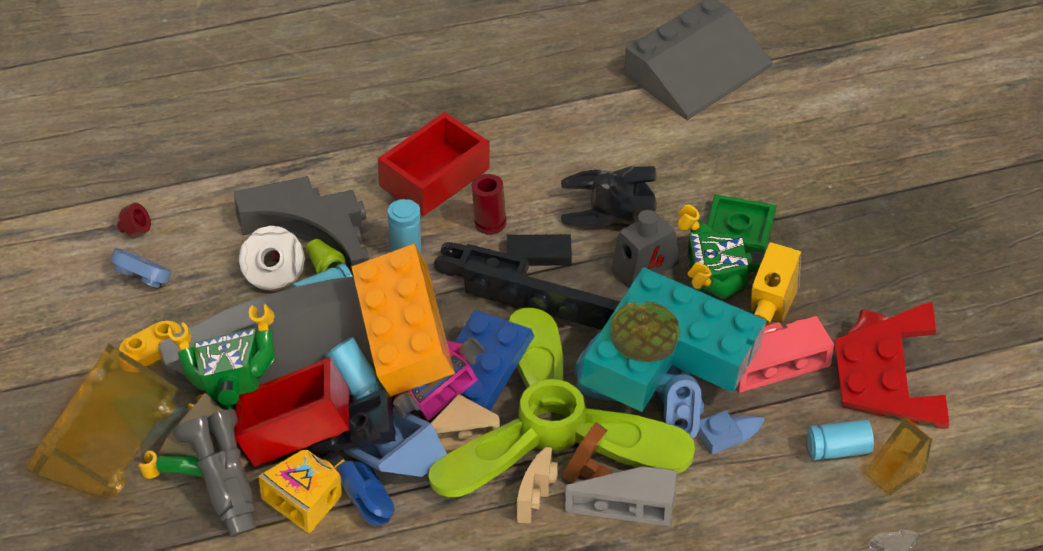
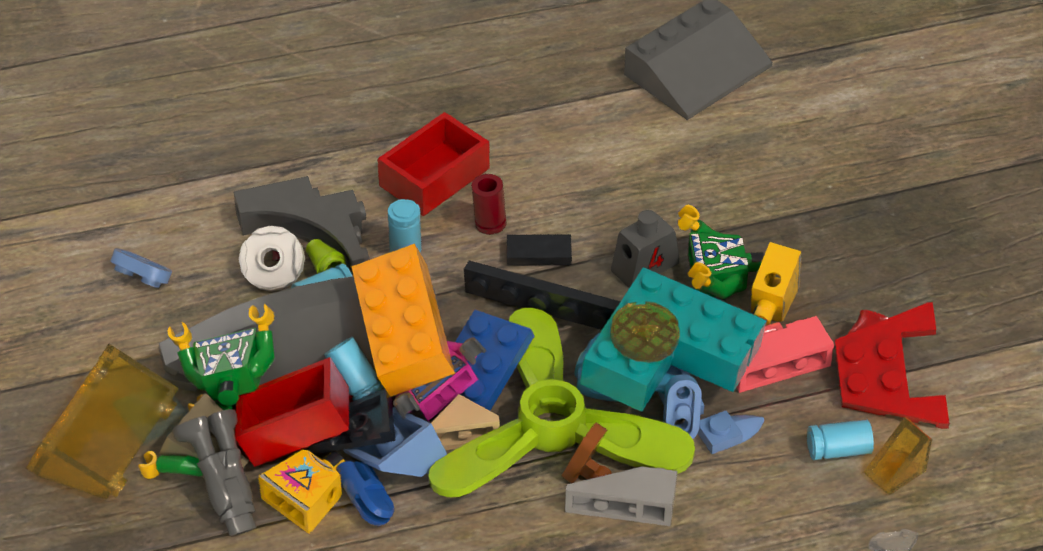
(134, 220): dark red tile -> none
(144, 344): yellow plate -> none
(457, 255): black hinge -> none
(536, 484): tan slope -> none
(615, 196): black piece -> none
(743, 218): green tile -> none

